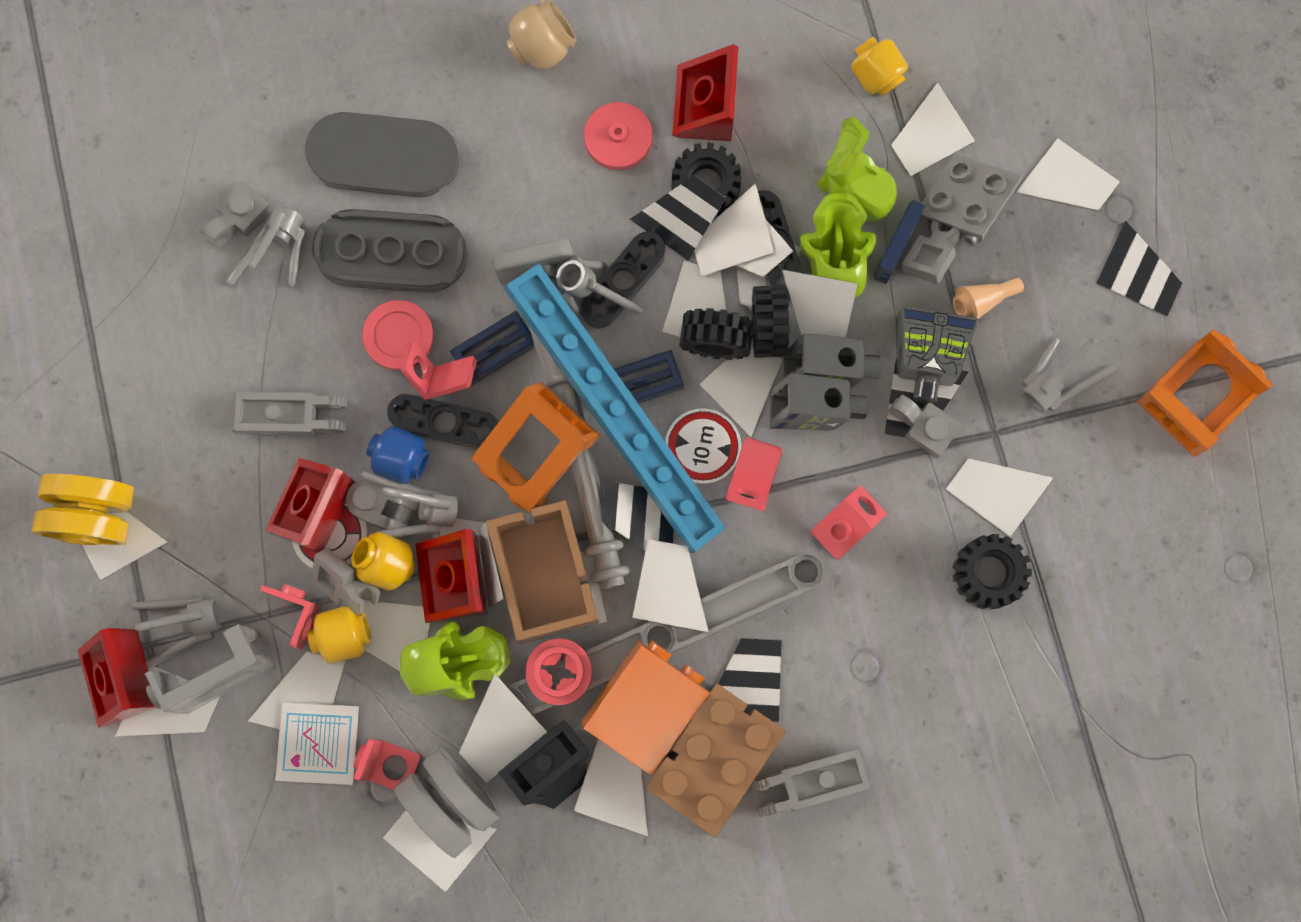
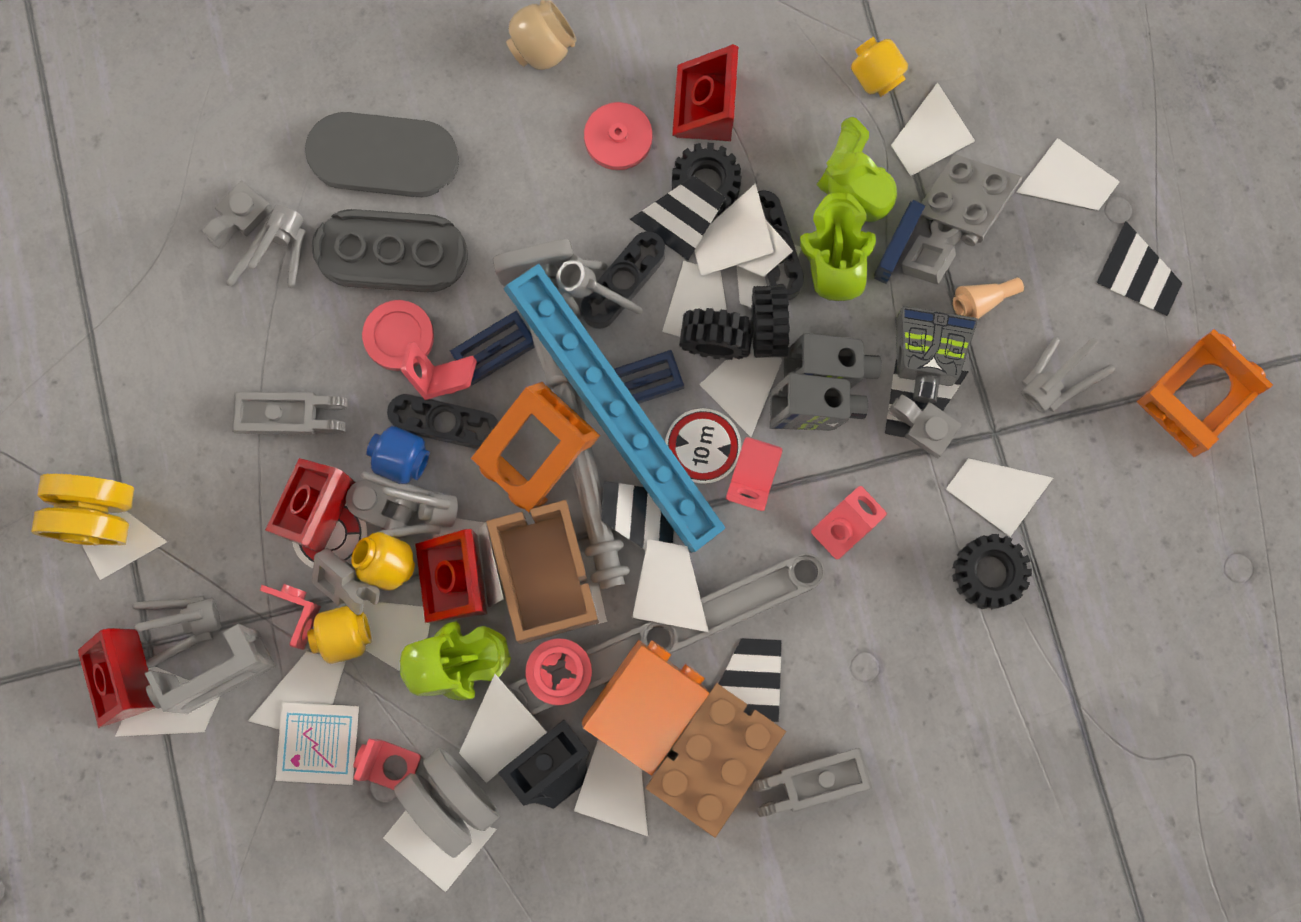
(821, 303): white sticker -> none

